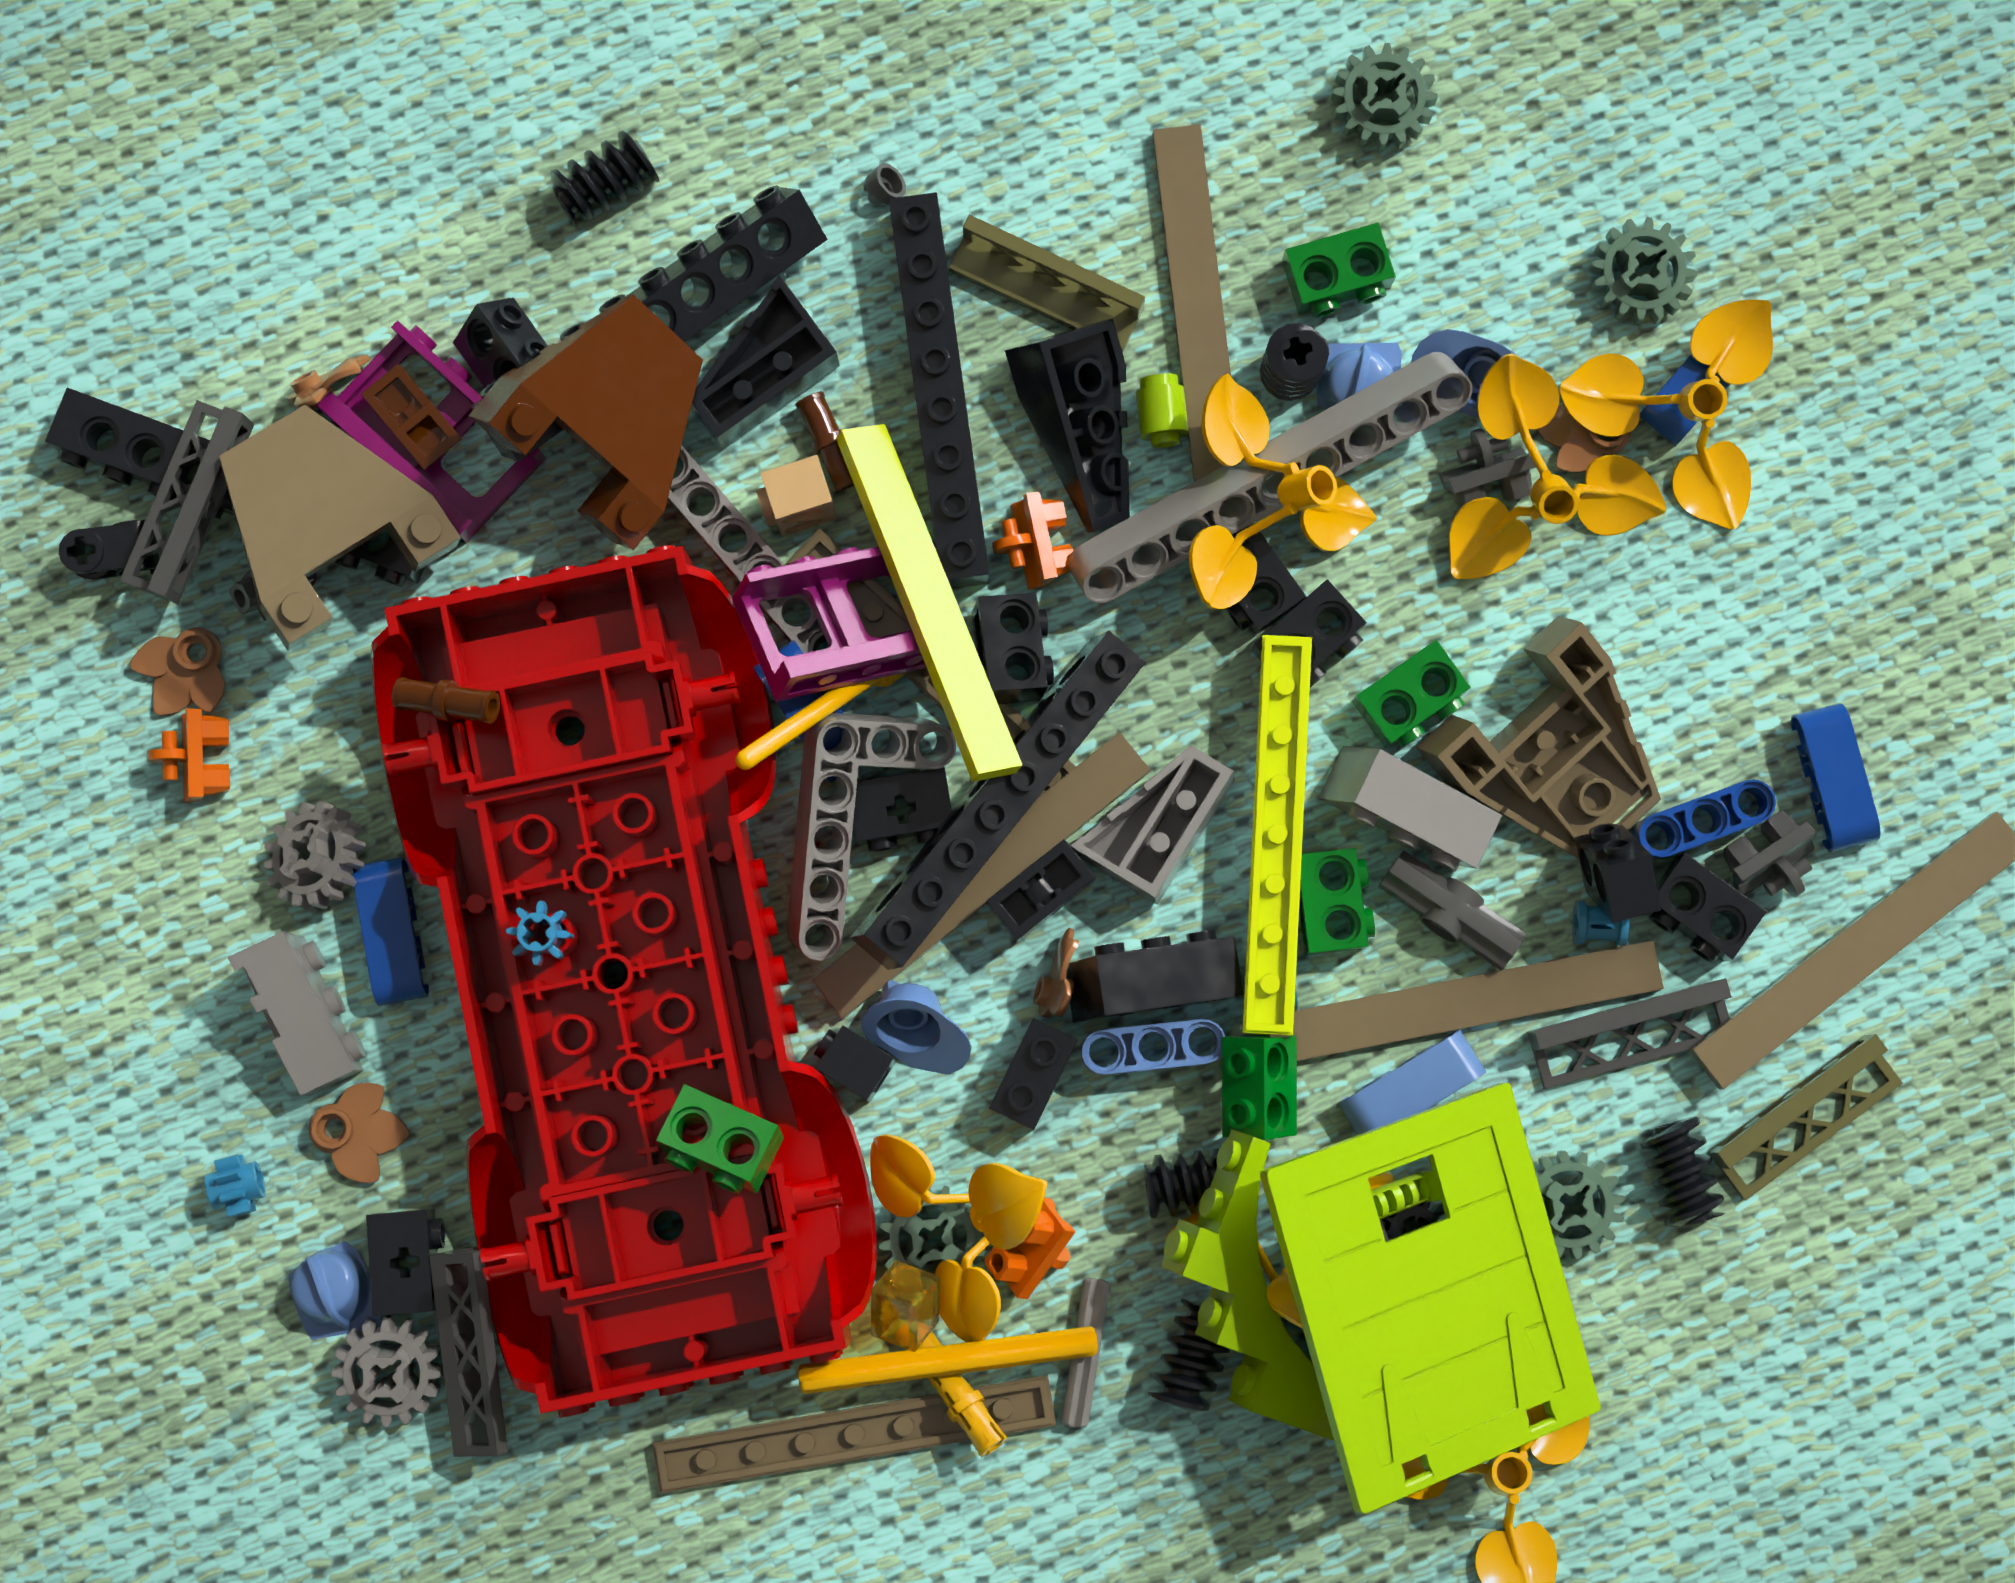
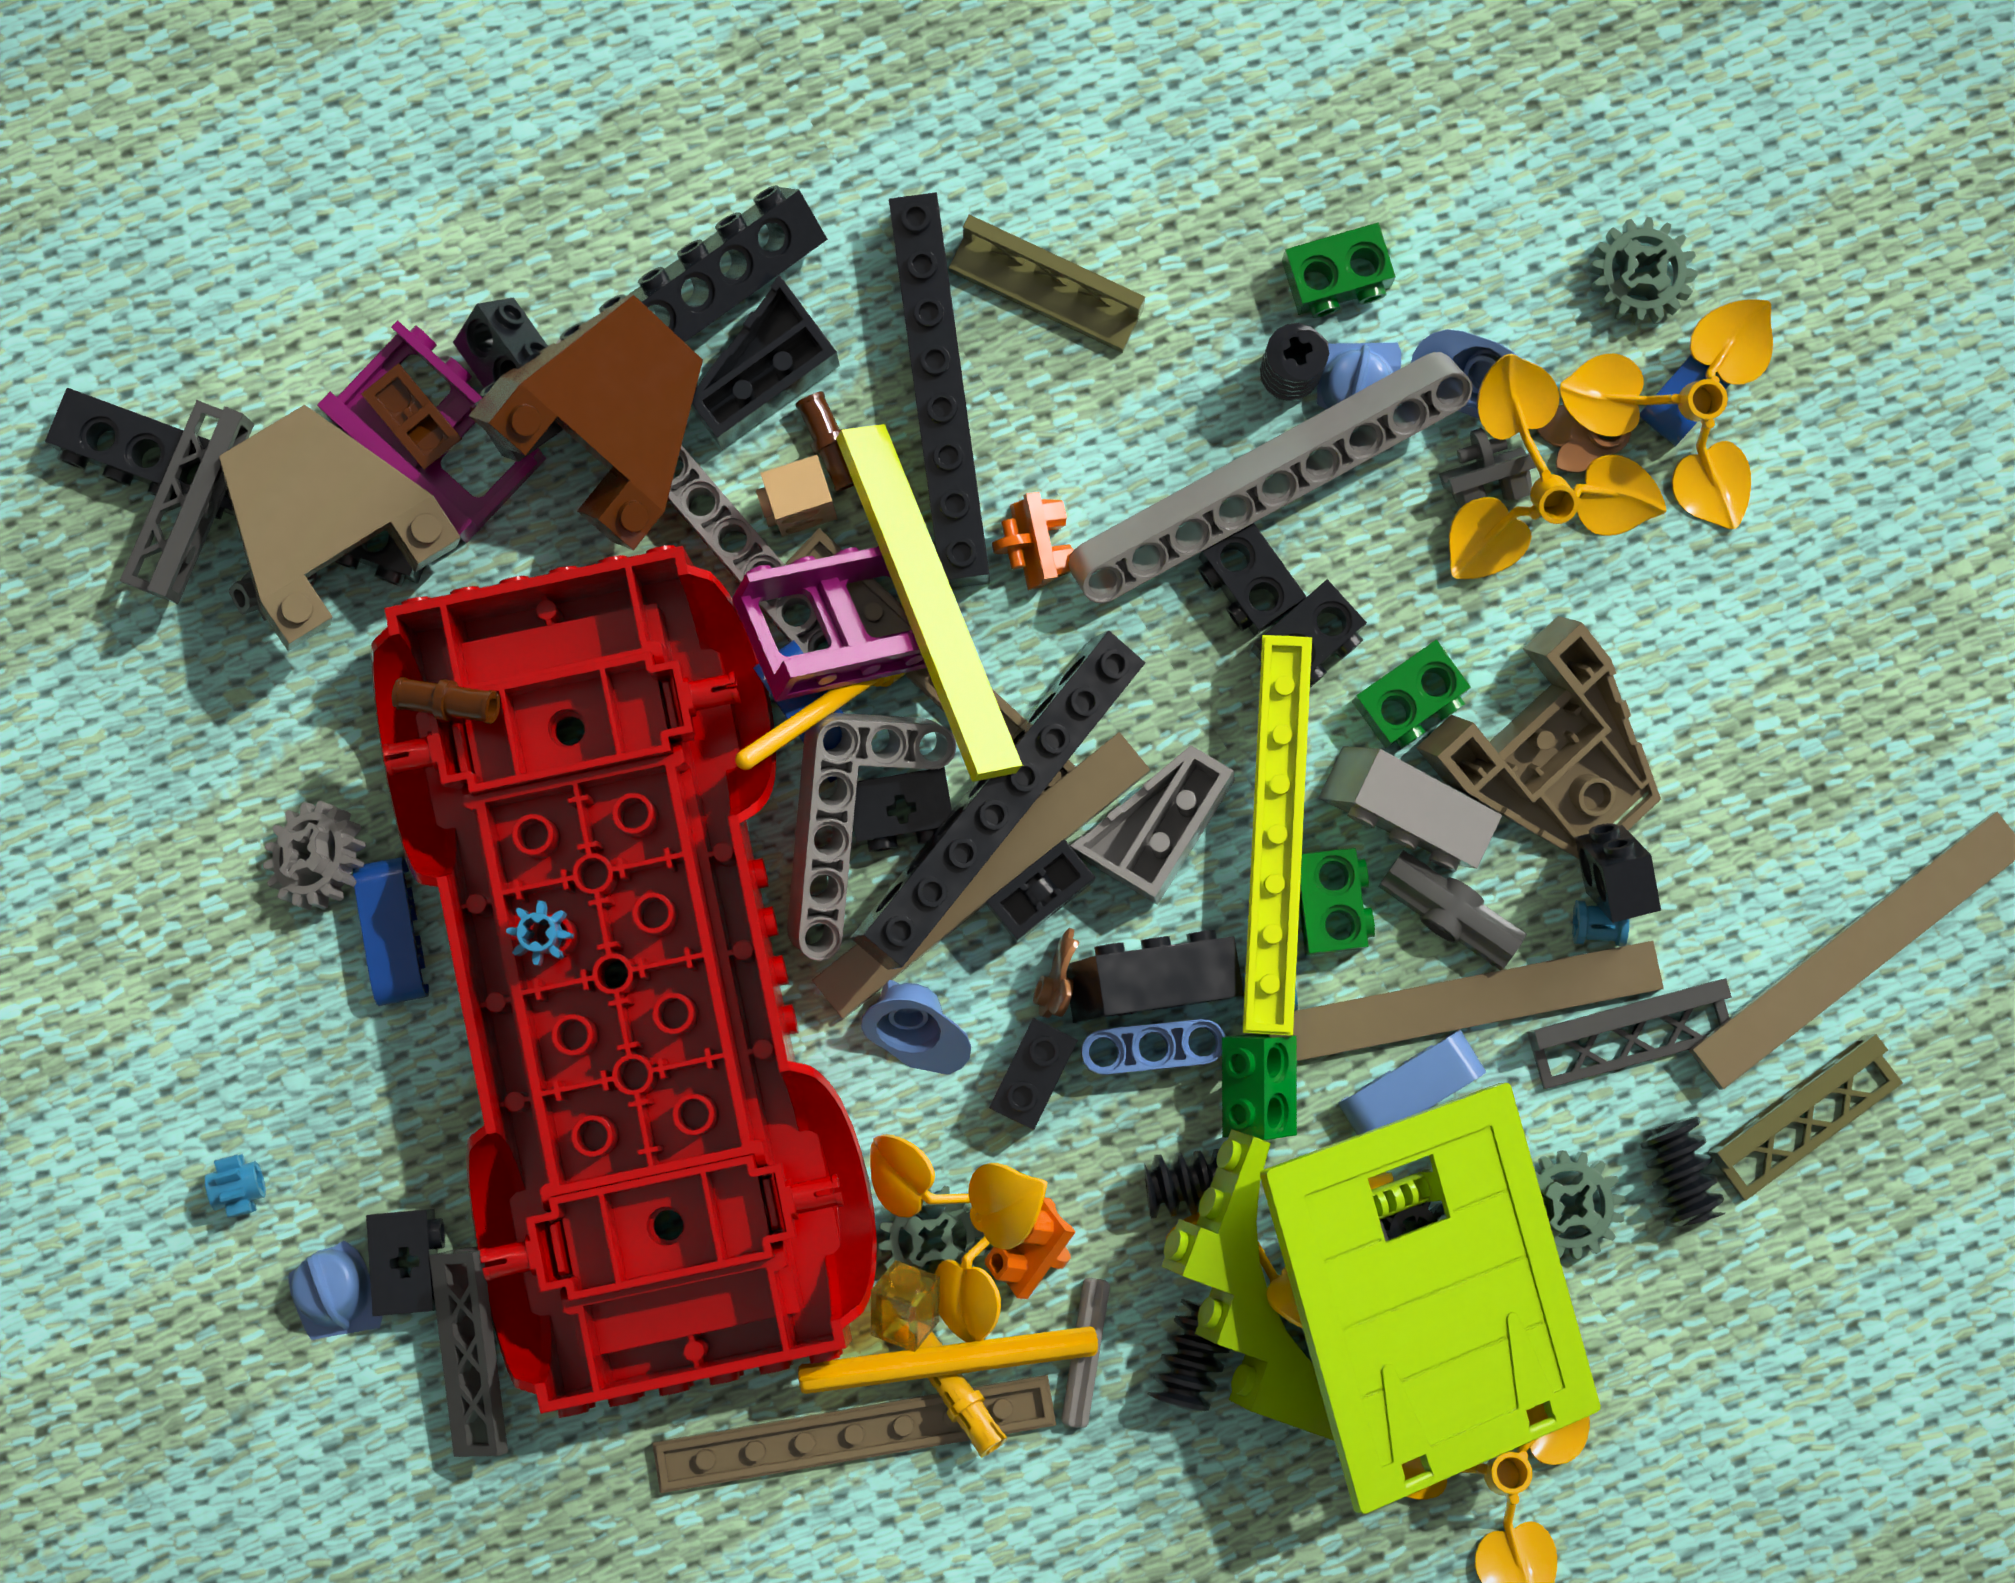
(112, 550): black piece -> none
(179, 678): medium nougat plate -> none
(198, 778): orange hips -> none
(301, 1011): light grey wedge -> none
(312, 388): medium nougat plate -> none
(365, 1132): medium nougat plate -> none
(402, 1384): light grey gear -> none
(602, 177): black piece -> none
(726, 1129): green brick -> none
(853, 1062): black brick -> none
(880, 177): dark grey hinge -> none
(1001, 648): black brick -> none
(1074, 403): black wedge -> none
(1162, 410): lime brick -> none
(1192, 276): dark tan tile -> none
(1331, 510): yellow plant -> none
(1395, 111): sand green gear -> none
(1708, 897): black brick -> none
(1725, 815): blue beam -> none
(1778, 864): dark grey hips -> none
(1838, 777): blue beam -> none

